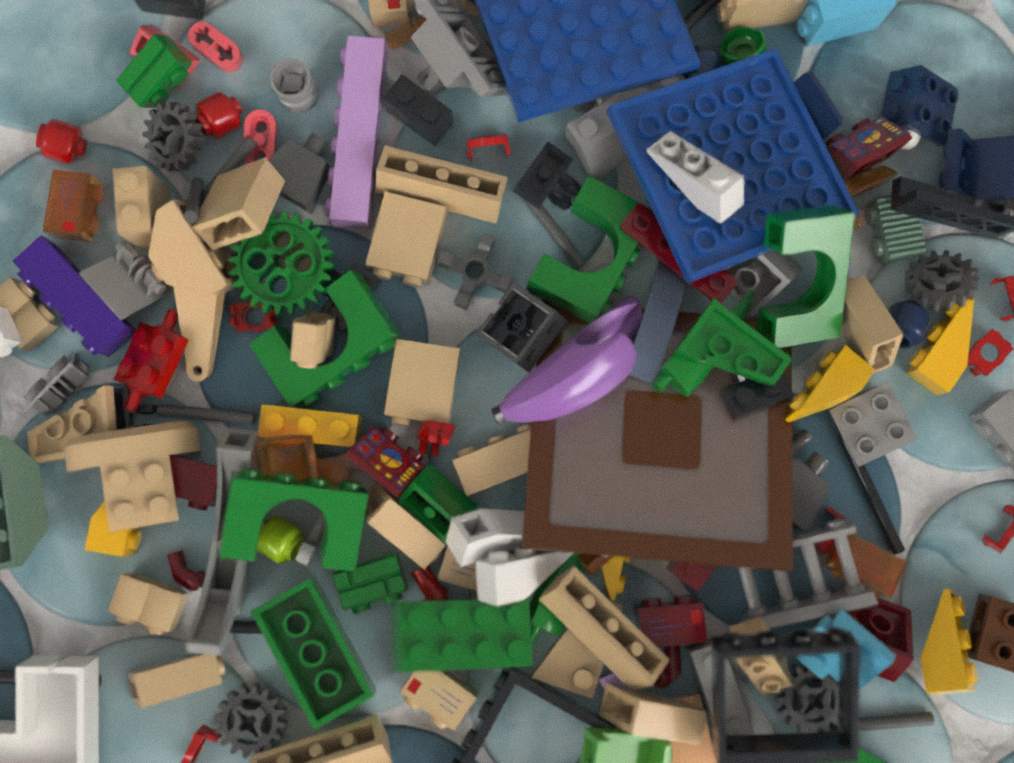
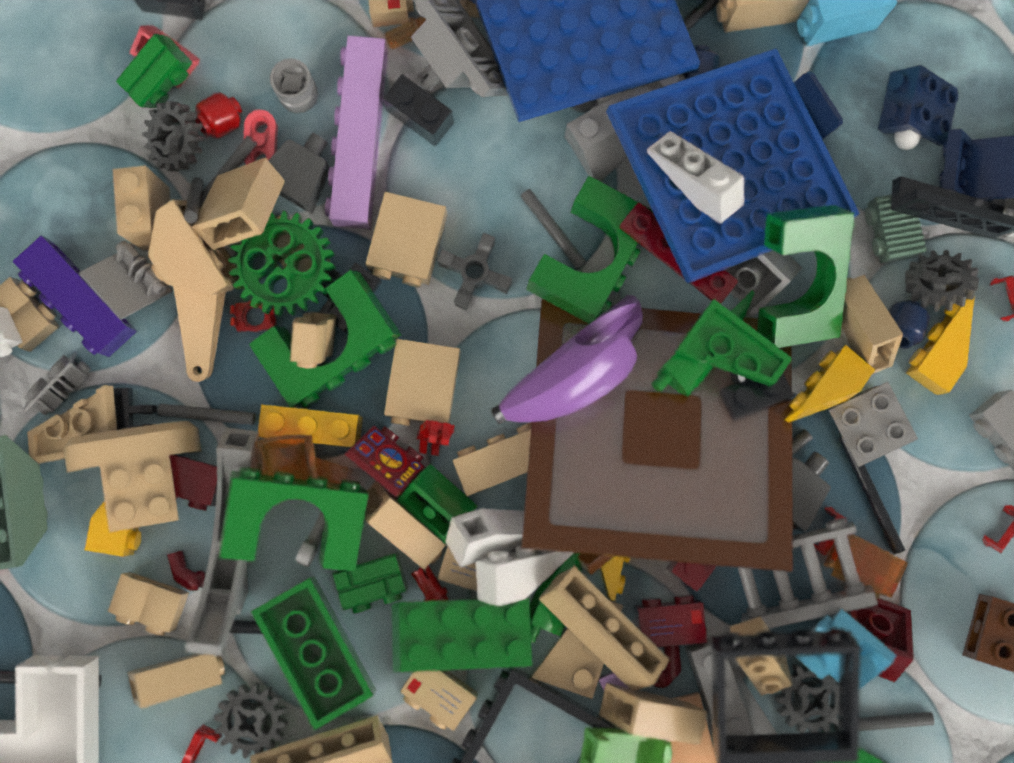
(61, 141): red head -> none
(73, 206): clear orange brick -> none
(151, 360): red plate -> none
(219, 41): coral beam -> none
(279, 540): lime head -> none
(441, 182): tan brick -> none
(486, 141): red piece -> none
(521, 327): piece -> none
(542, 177): black hinge -> none
(657, 322): sand blue slope -> none
(742, 44): green hair -> none
(866, 146): dark red slope -> none
(867, 181): clear orange piece -> none
(945, 653): yellow slope -> none
(975, 358): red piece -> none

